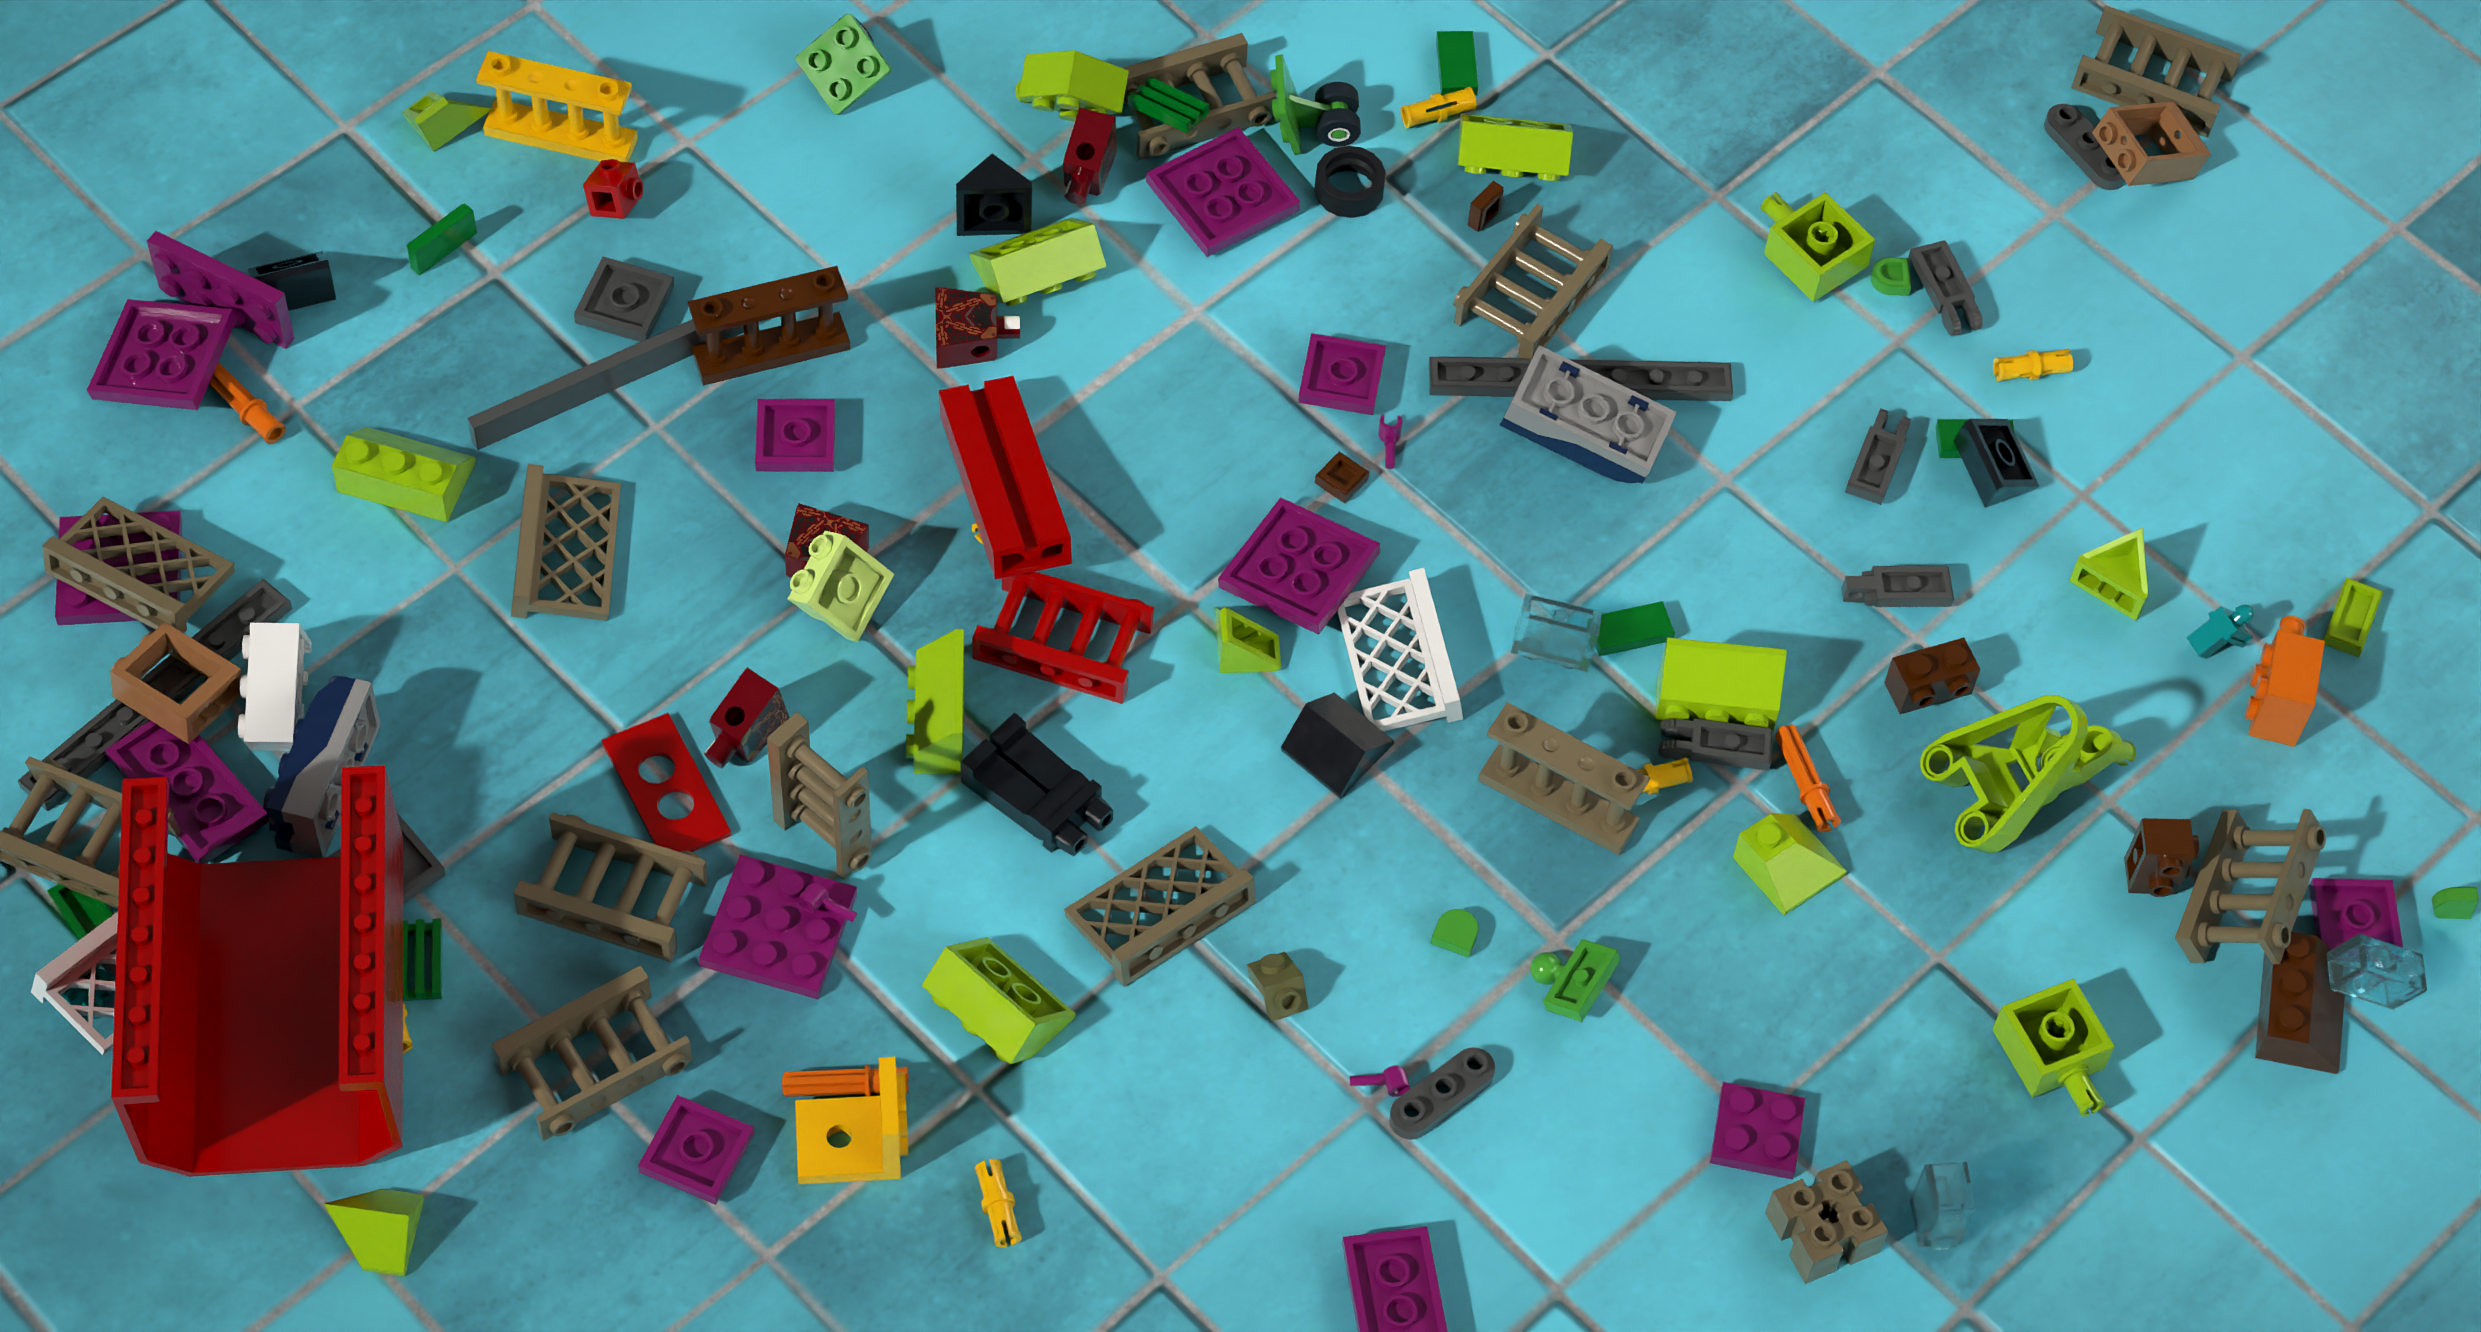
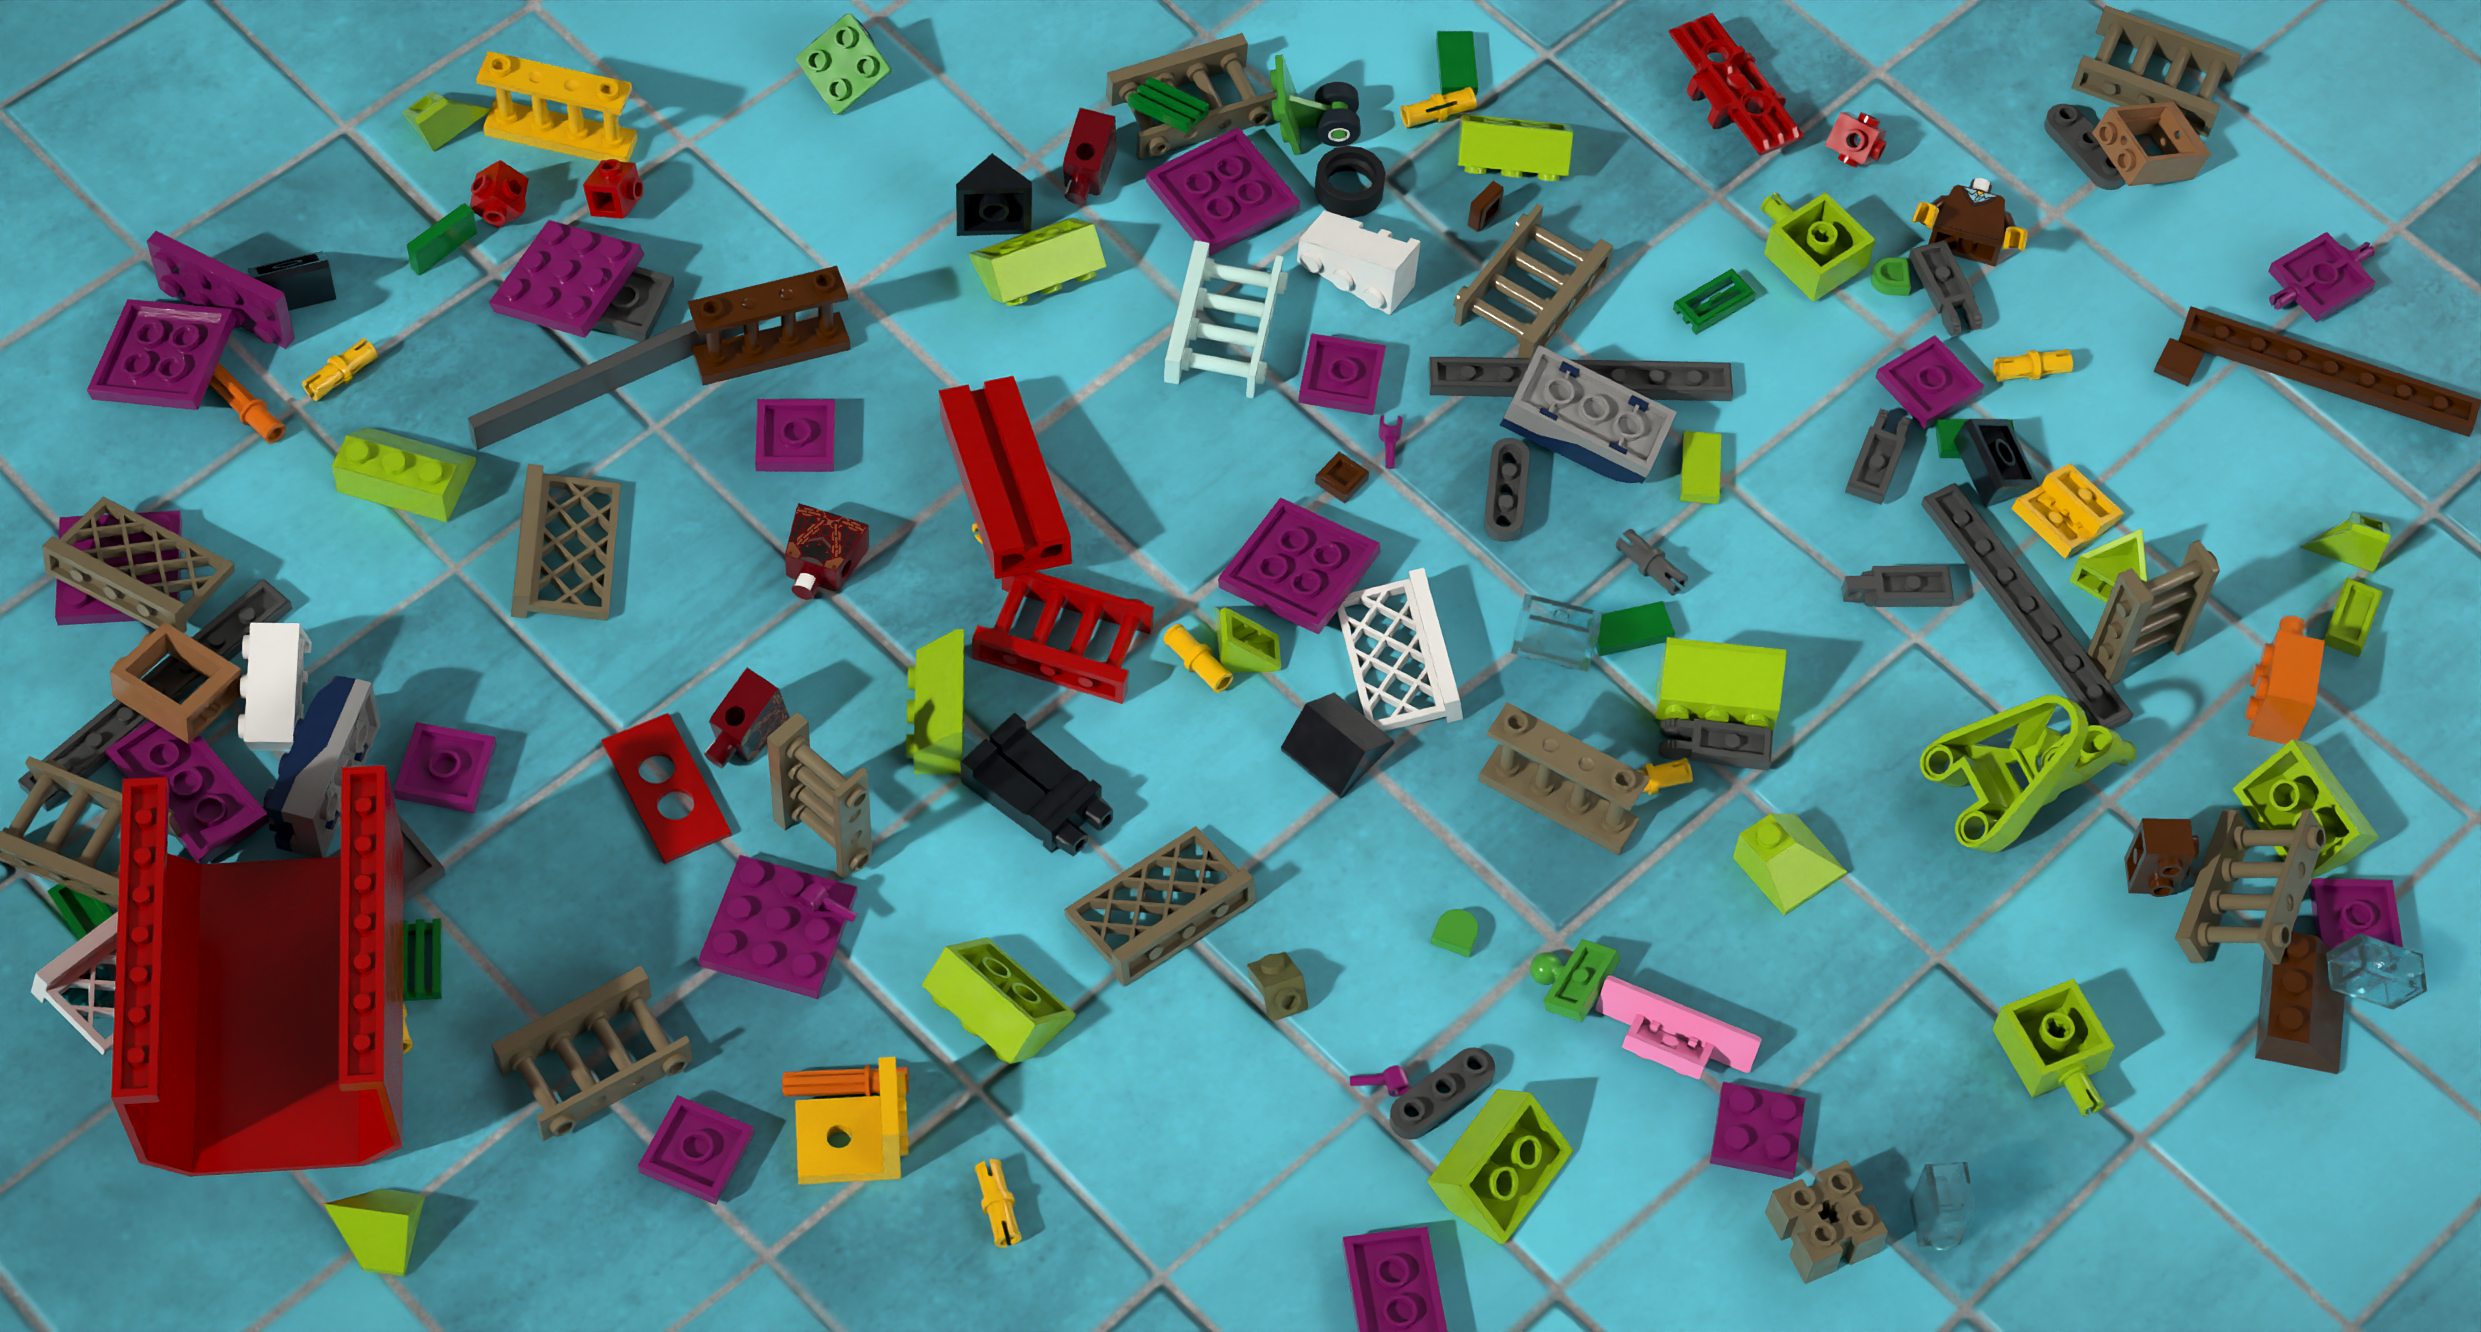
(339, 369): none -> yellow pin
(445, 767): none -> magenta plate
(499, 194): none -> red brick
(566, 278): none -> magenta plate
(614, 923): dark tan fence -> none
(840, 584): yellowish green plate -> none
(969, 327): dark red torso -> none
(1070, 82): lime brick -> none
(1196, 298): none -> light aqua fence
(1198, 658): none -> yellow pin
(1359, 260): none -> white wedge
(1501, 1164): none -> lime slope
(1510, 479): none -> dark grey plate
(1651, 562): none -> dark grey pin
(1675, 1032): none -> bright pink bracket
(1700, 467): none -> lime tile
(1727, 305): none -> green tile
(1755, 112): none -> red piece
(1812, 790): orange axle -> none
(1845, 134): none -> brick
(1929, 381): none -> magenta plate
(1932, 675): reddish brown brick -> none
(1972, 222): none -> reddish brown torso
(2026, 607): none -> dark grey tile
(2067, 510): none -> yellow slope
(2152, 612): none -> dark tan fence
(2179, 362): none -> reddish brown tile
(2222, 628): teal piece -> none
(2301, 780): none -> lime slope
(2321, 276): none -> magenta plate
(2330, 371): none -> reddish brown plate
(2354, 541): none -> lime slope
(2455, 902): bright green tile -> none

